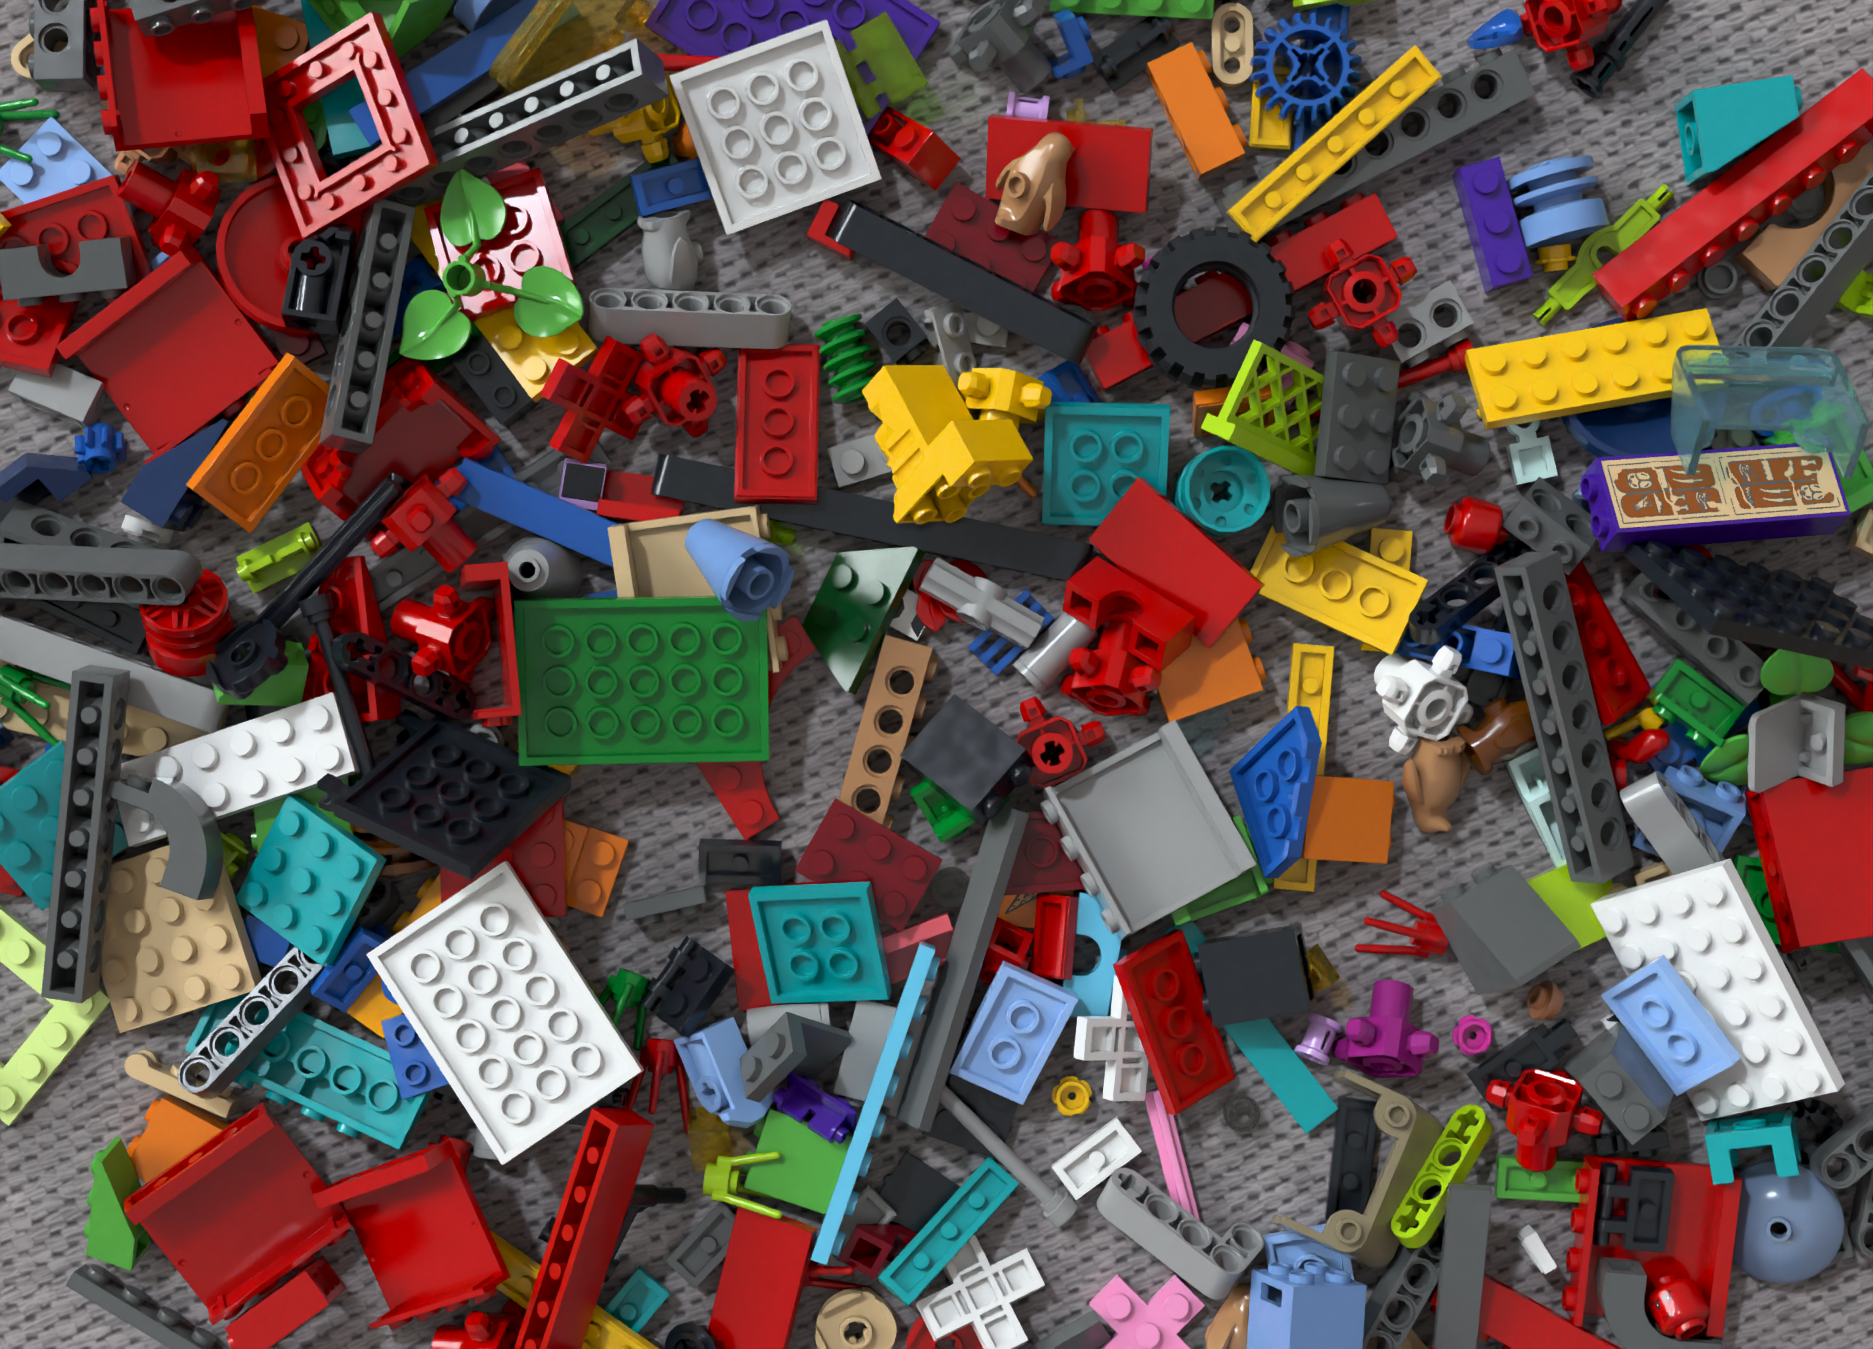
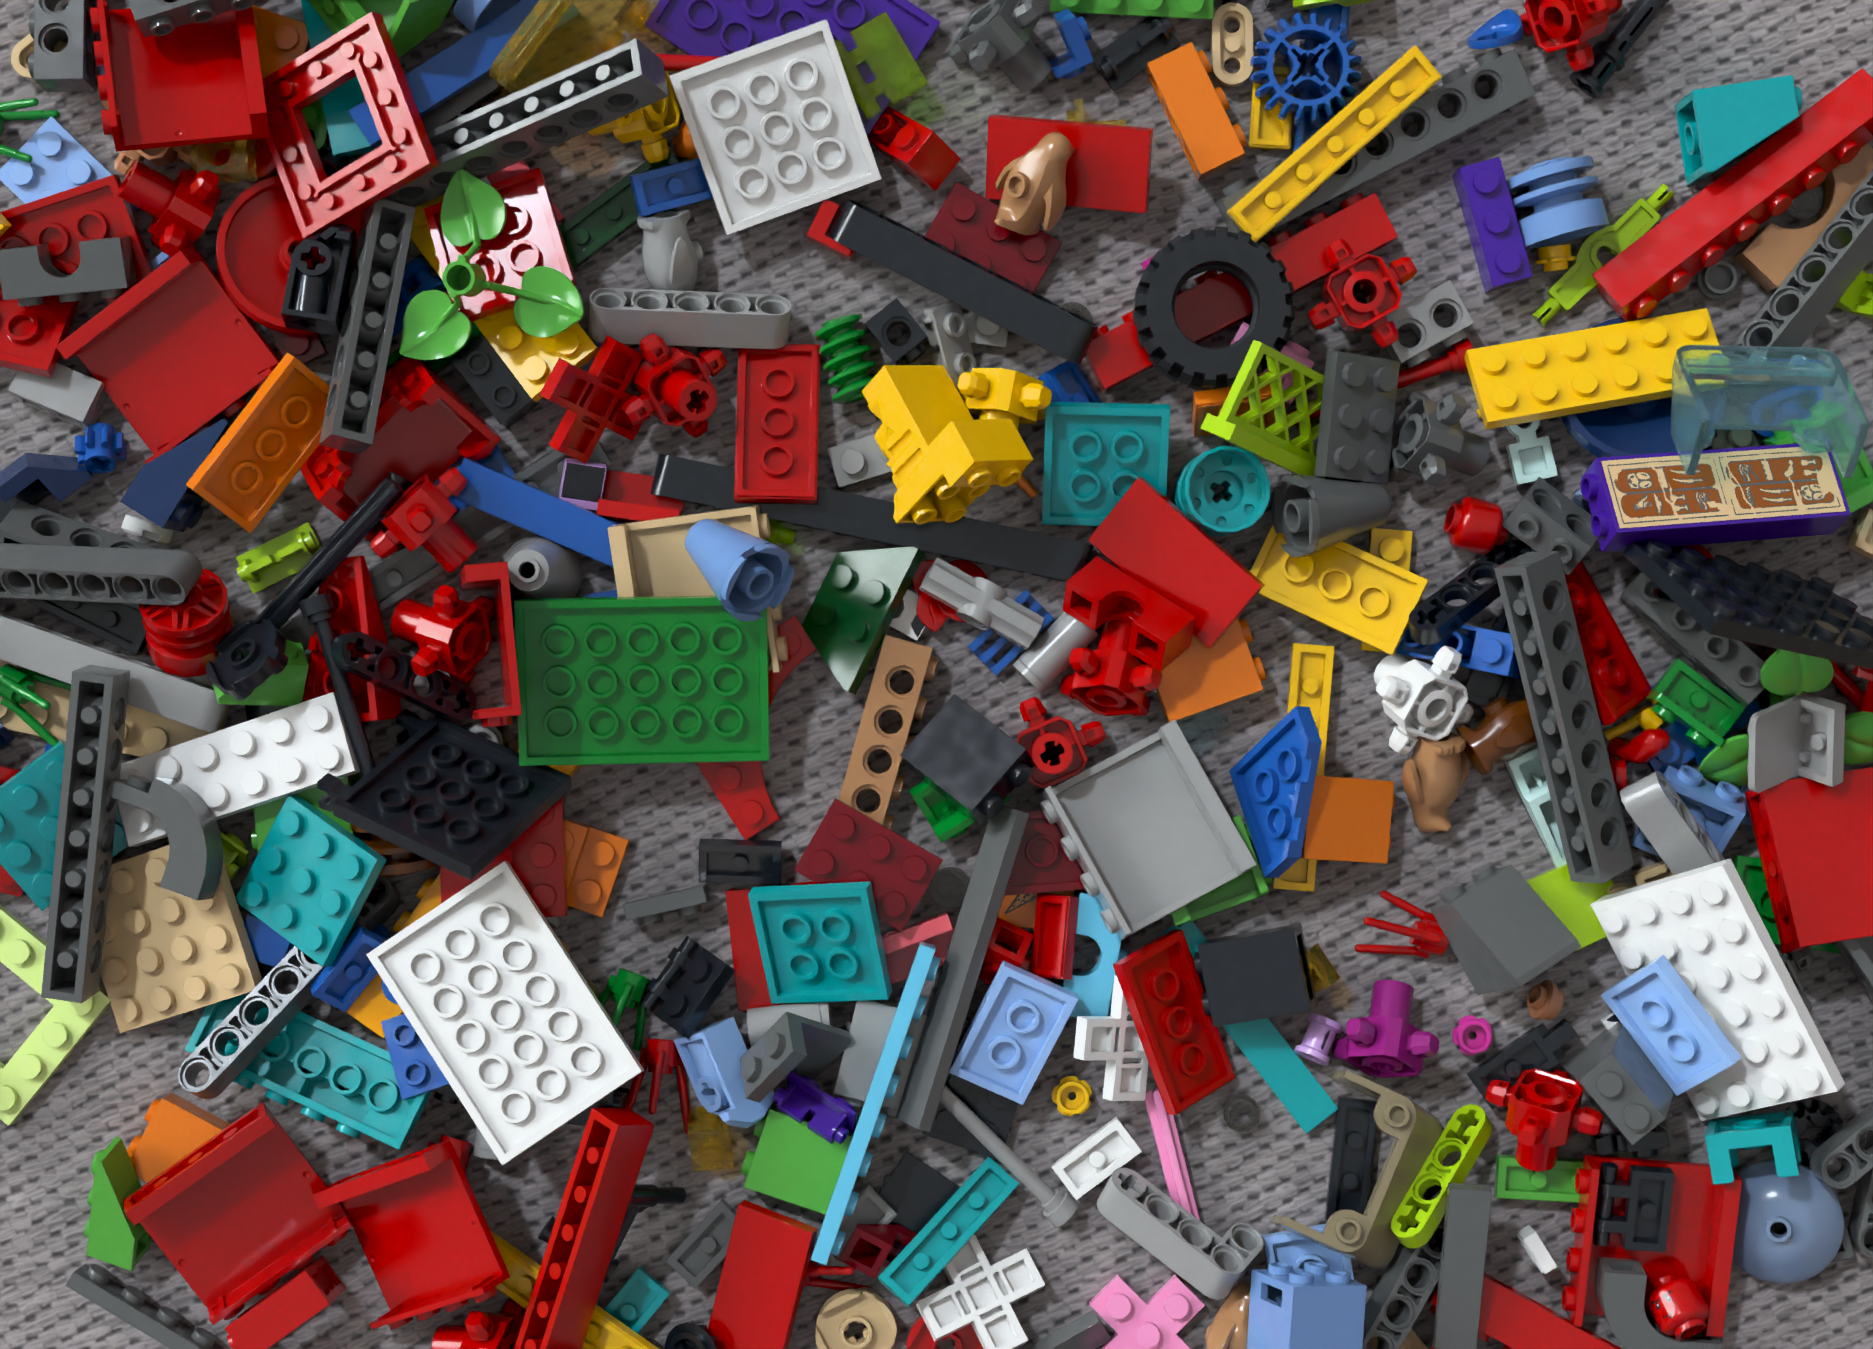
(147, 1069): tan plate -> none
(724, 1182): lime plant -> none
(1027, 106): lavender bush -> none
(1097, 268): red piece -> none

